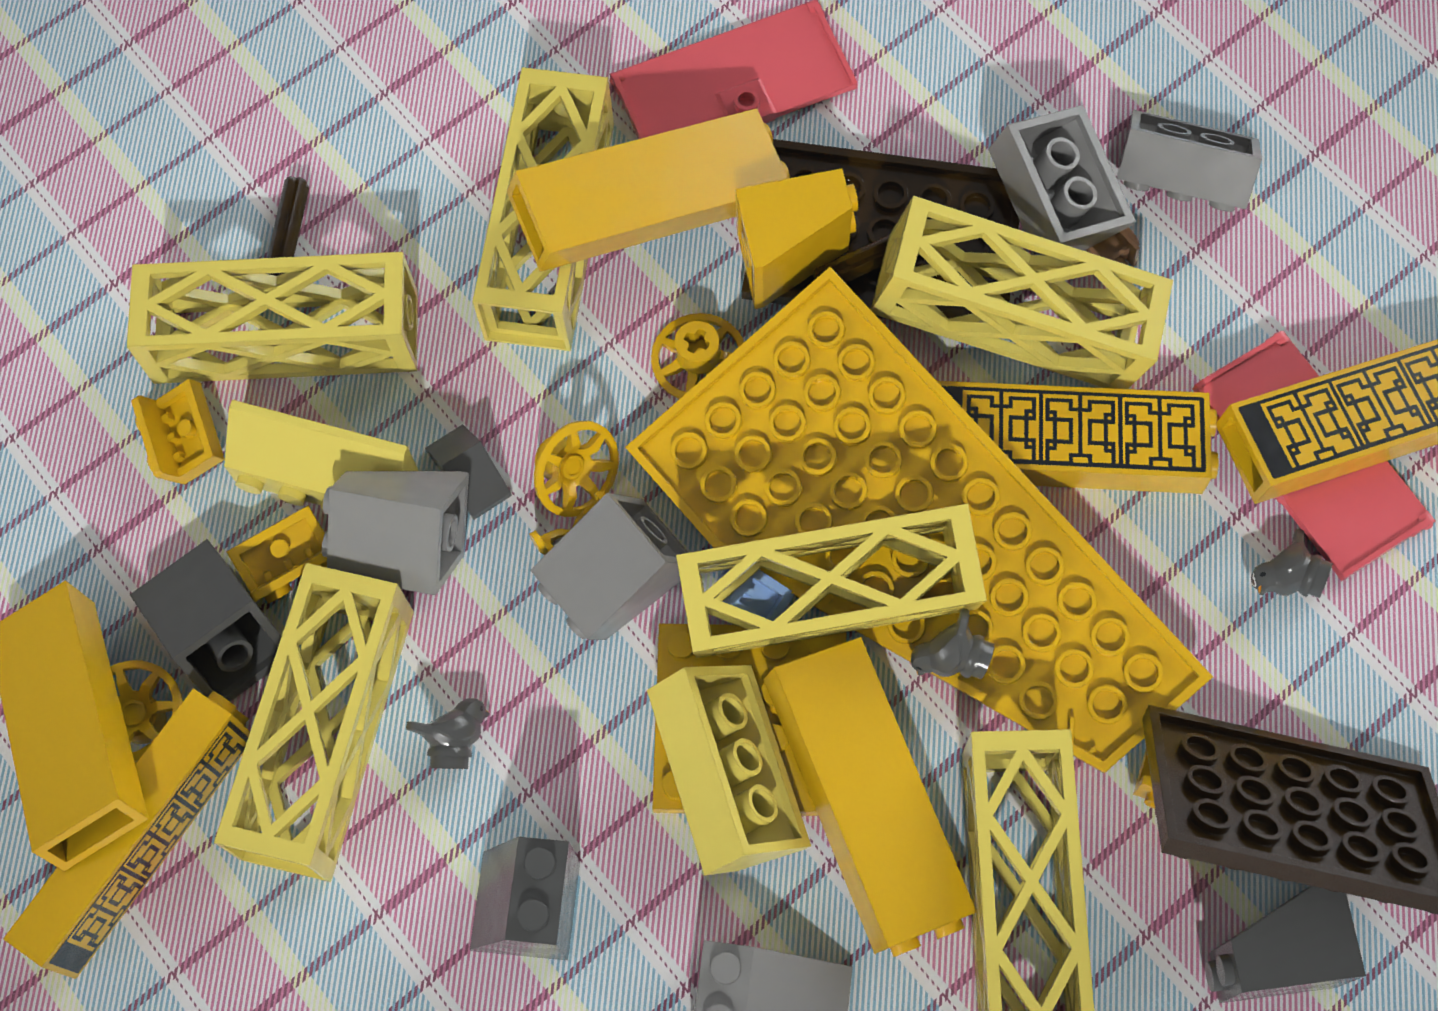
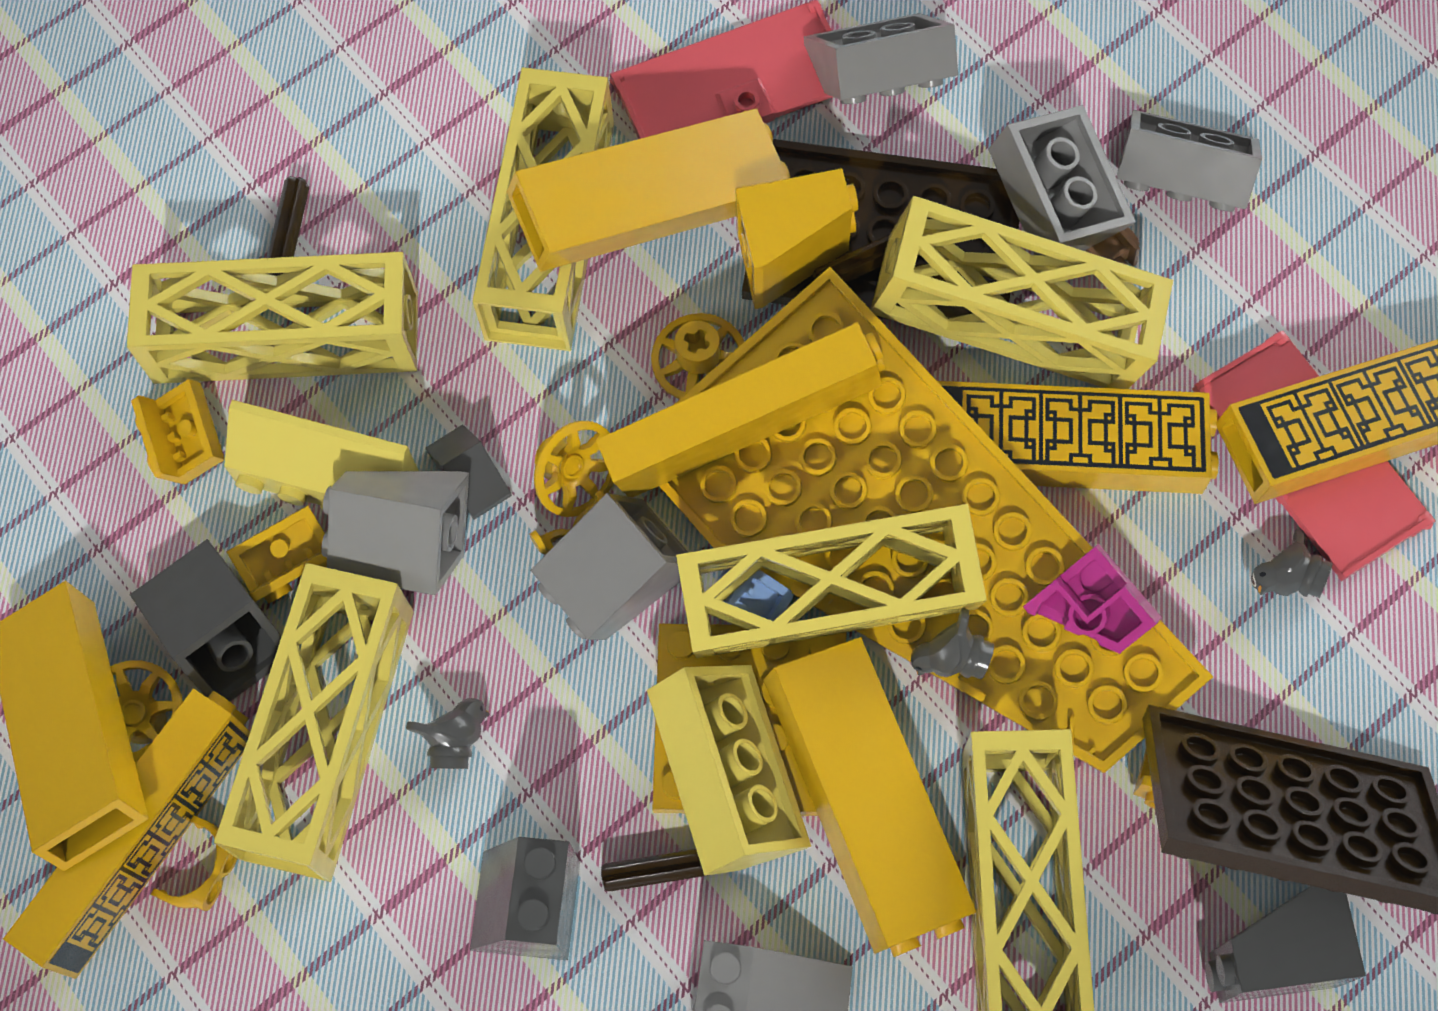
(208, 892): none -> yellow cap
(651, 870): none -> dark brown axle
(743, 410): none -> yellow brick
(883, 57): none -> light grey slope
(1096, 602): none -> dark pink slope

